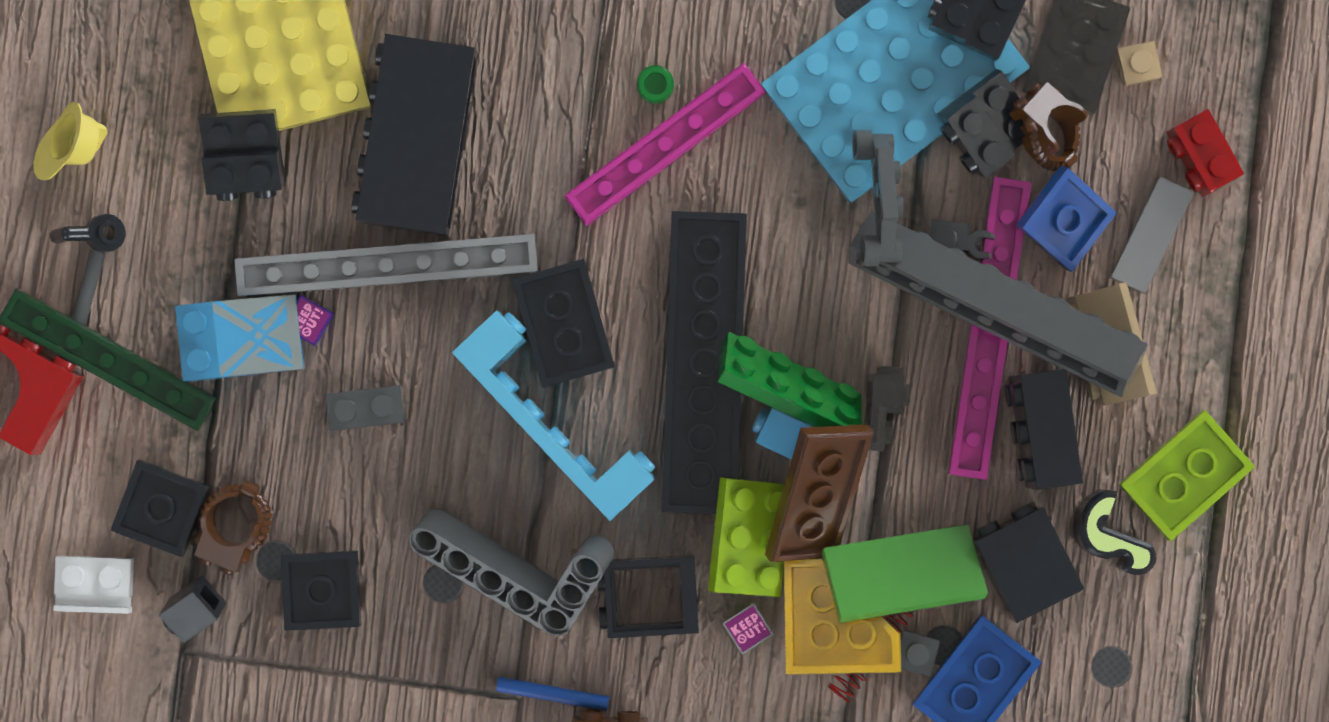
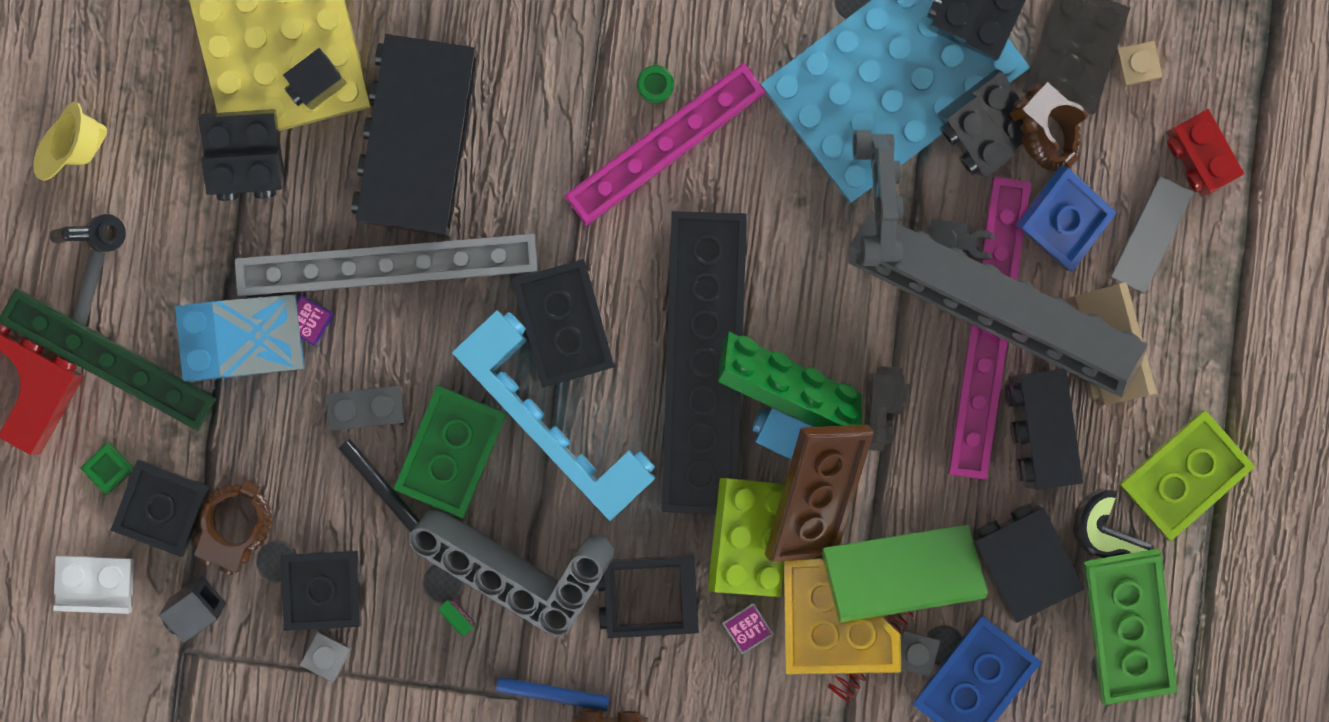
(107, 468): none -> green tile
(313, 80): none -> black brick
(326, 656): none -> light grey plate
(379, 484): none -> black bar
(450, 451): none -> green plate
(456, 616): none -> green tile
(1130, 626): none -> bright green tile

